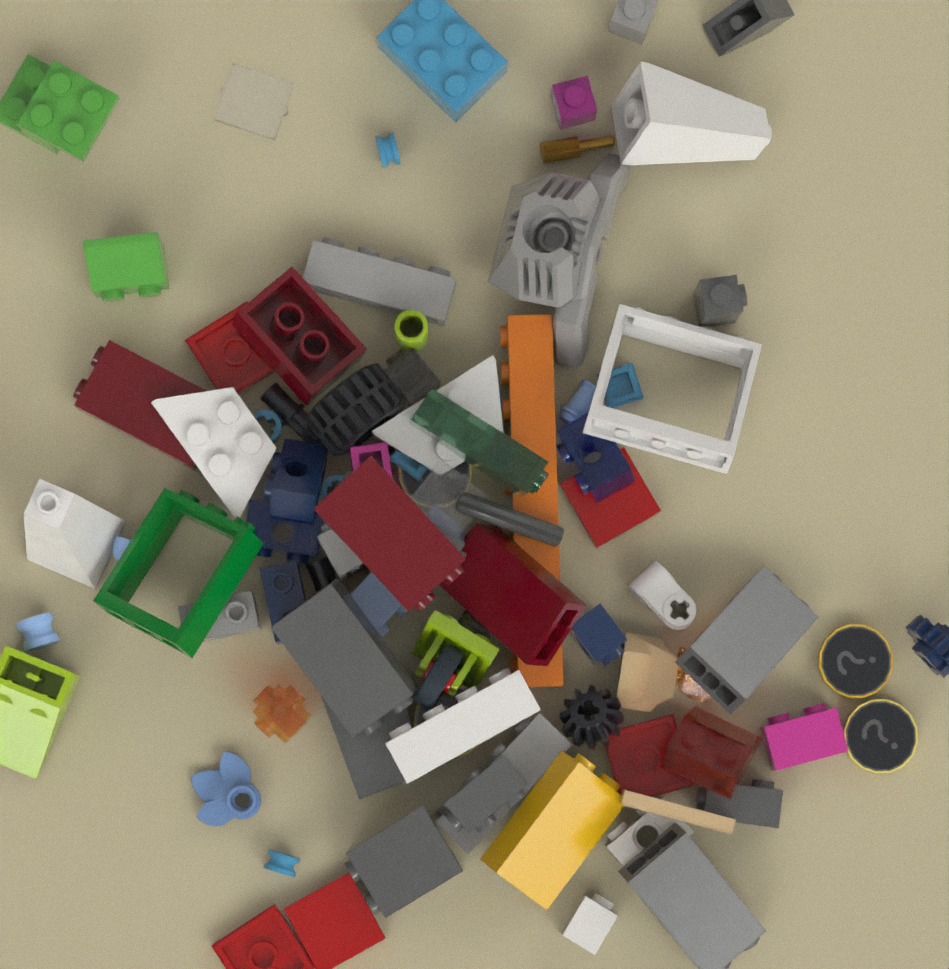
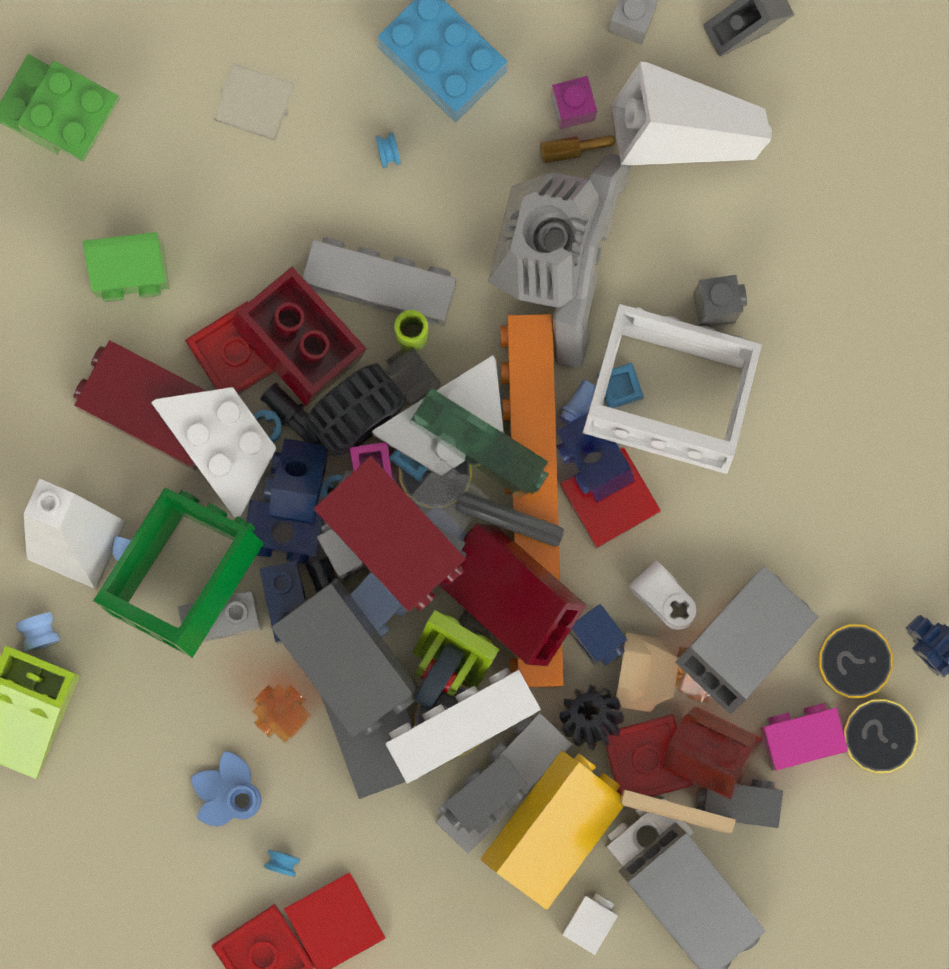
(402, 862): dark grey slope -> none

